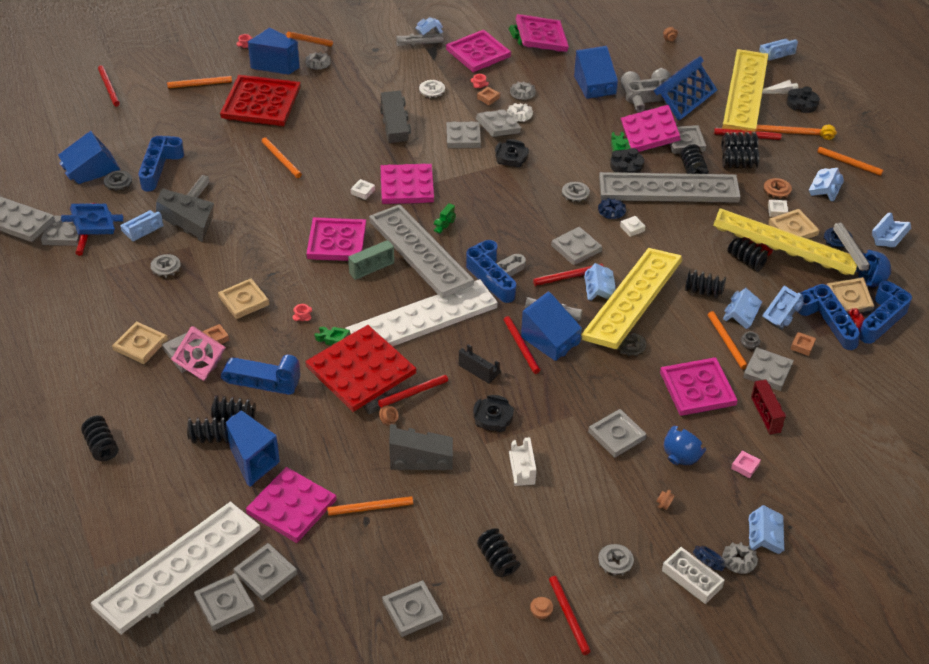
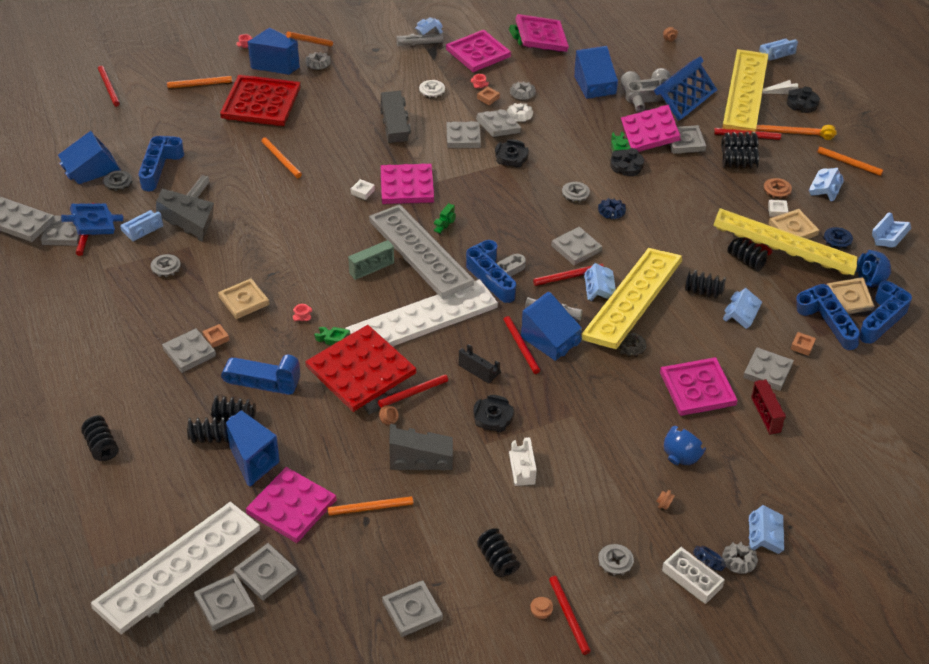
(140, 342): tan plate -> none
(217, 348): bright pink piece -> none
(335, 238): dark pink plate -> none
(617, 433): light grey plate -> none
(632, 226): white plate -> none
(669, 187): light grey plate -> none
(693, 160): black piece -> none
(727, 339): orange bar -> none
(745, 464): bright pink plate -> none
(750, 340): flat silver plate -> none
(783, 307): light blue bracket -> none
(851, 246): light grey axle -> none
(856, 317): red arm -> none

